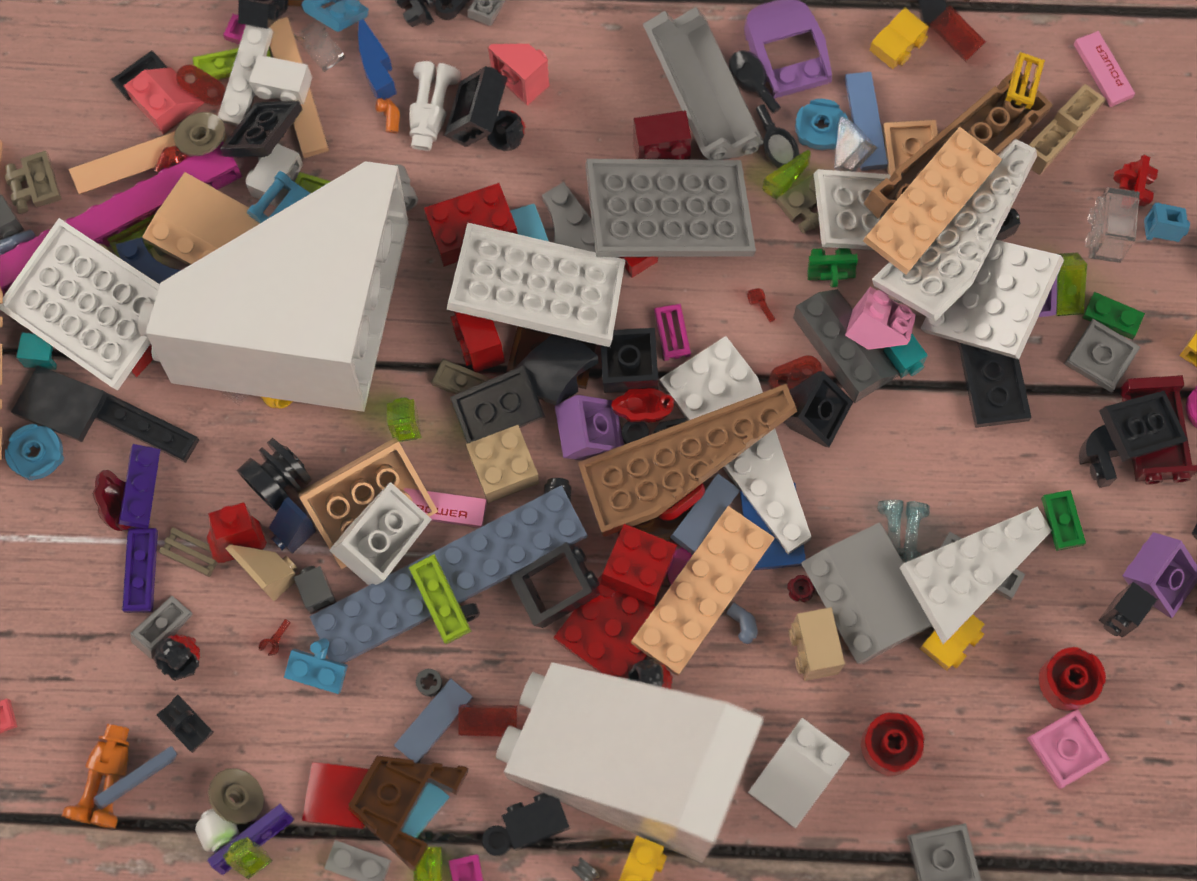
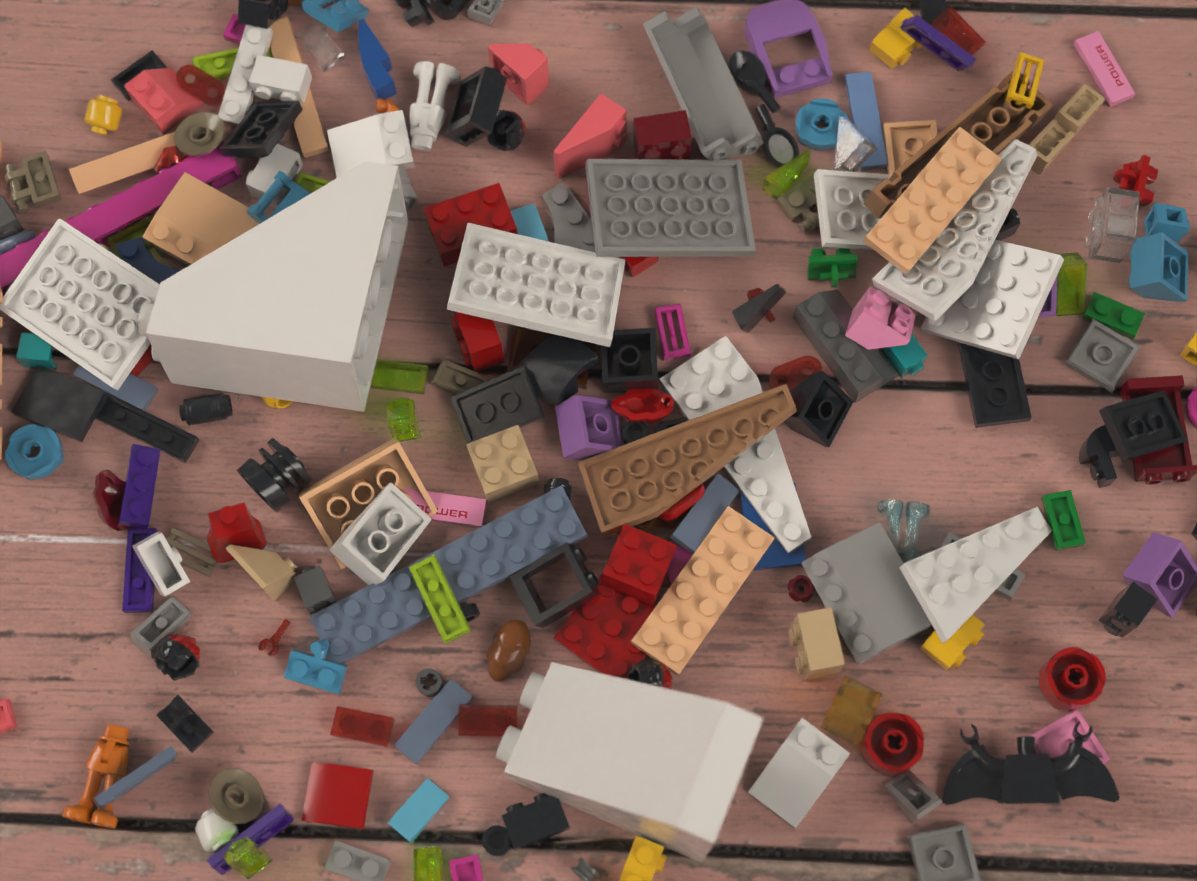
(103, 114): none -> yellow head
(133, 390): none -> sand blue tile
(161, 563): none -> white brick
(206, 409): none -> black head
(291, 526): dark blue slope -> none
(362, 726): none -> clear red plate
(371, 139): none -> white slope
(390, 796): reddish brown wing -> none
(400, 377): none -> clear neon green plate
(508, 649): none -> dark orange arm
(592, 137): none -> coral slope
(747, 623): sand blue arm -> none
(754, 310): none -> black slope
(851, 710): none -> clear yellow brick
(912, 795): none -> light grey slope
(937, 43): none -> dark purple tile
(1028, 775): none -> black torso
(1159, 268): none -> dark azure slope

